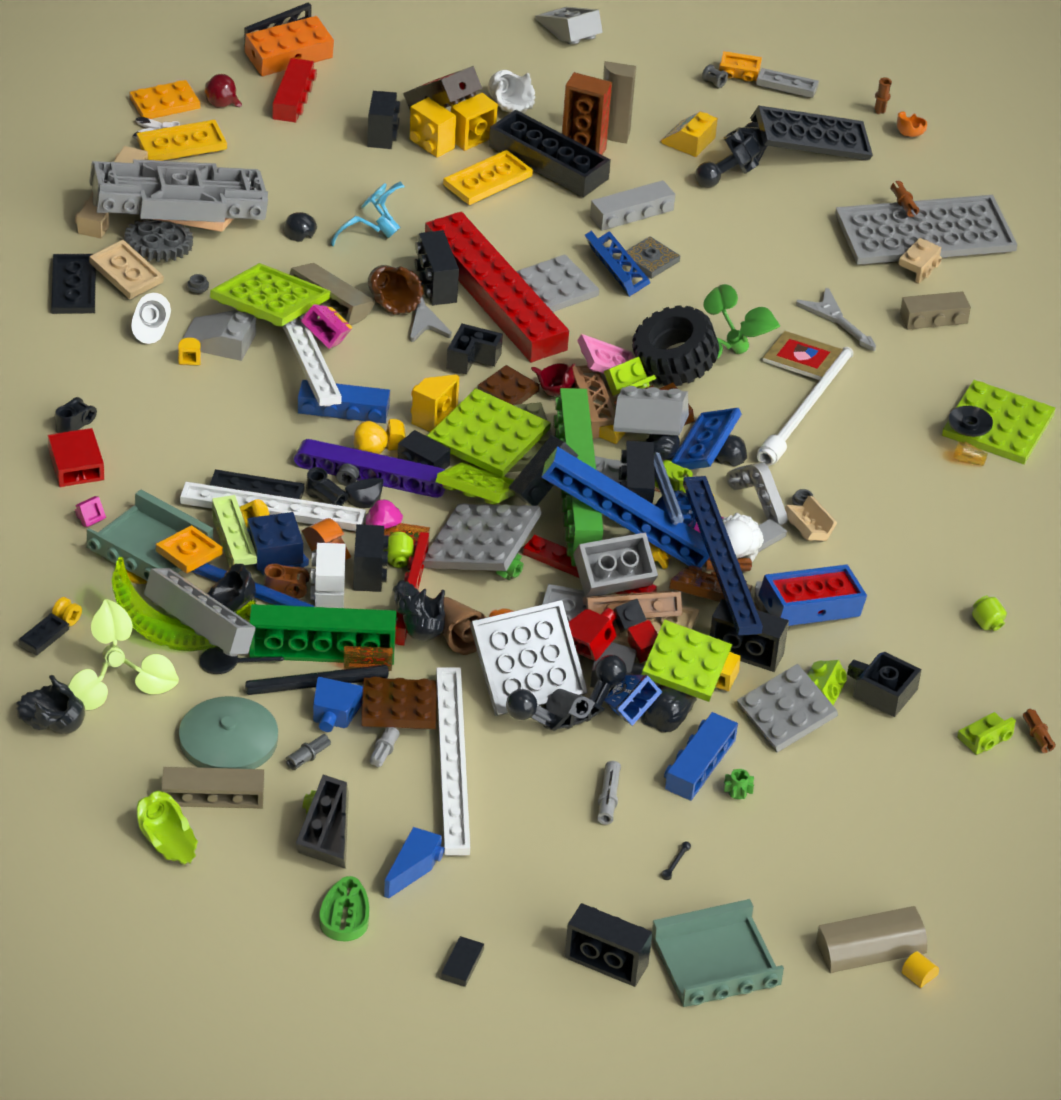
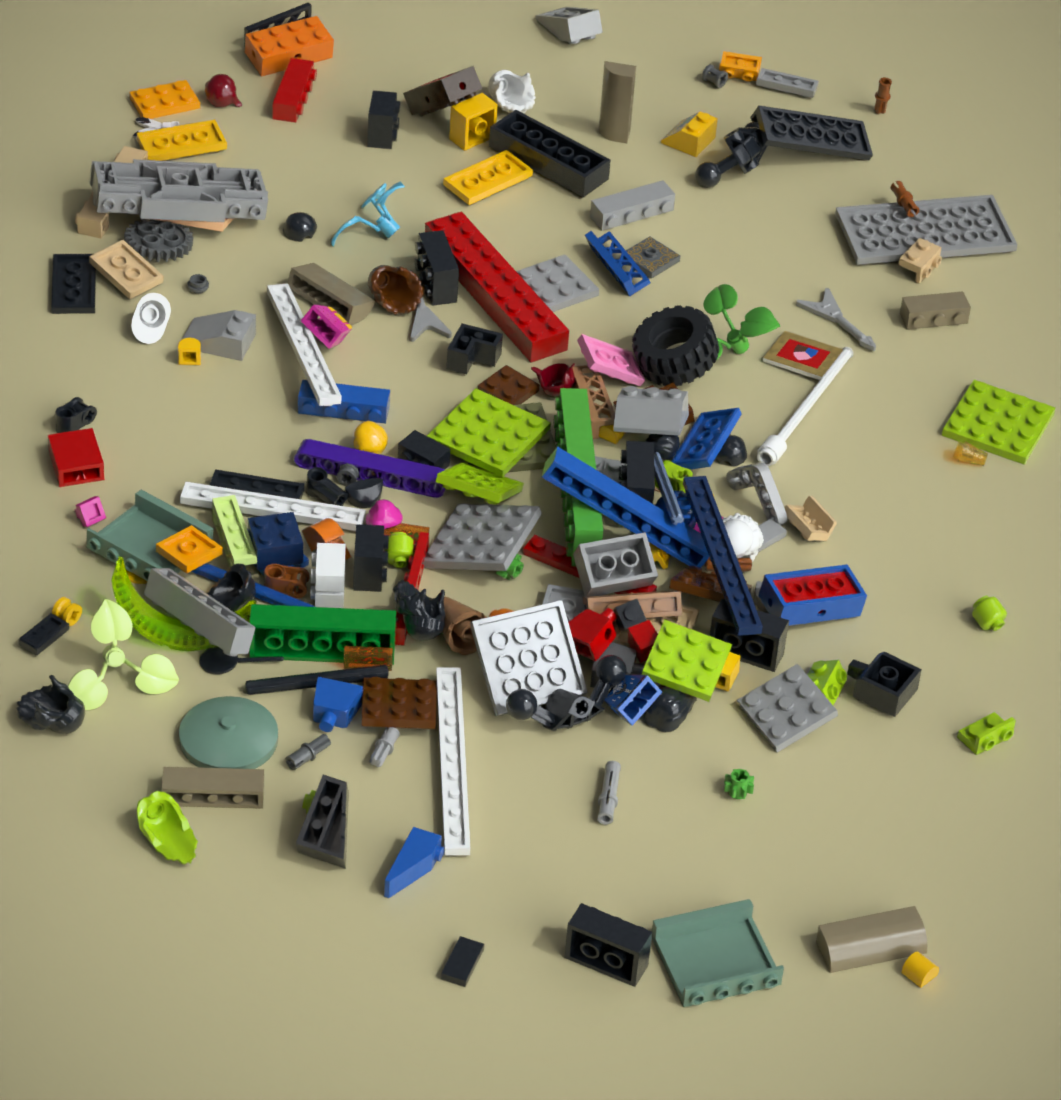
(253, 509): yellow brick -> none
(269, 294): lime plate -> none
(332, 910): bright green piece -> none
(395, 433): yellow brick -> none
(432, 127): yellow brick -> none
(434, 400): yellow slope -> none
(529, 483): black brick -> none
(587, 111): dark orange brick -> none
(627, 374): lime bracket -> none
(667, 874): black hinge -> none
(700, 756): blue brick -> none
(800, 497): dark grey plate -> none
(911, 126): orange hair -> none
(970, 421): black dish -> none
(1038, 730): dark orange axle -> none

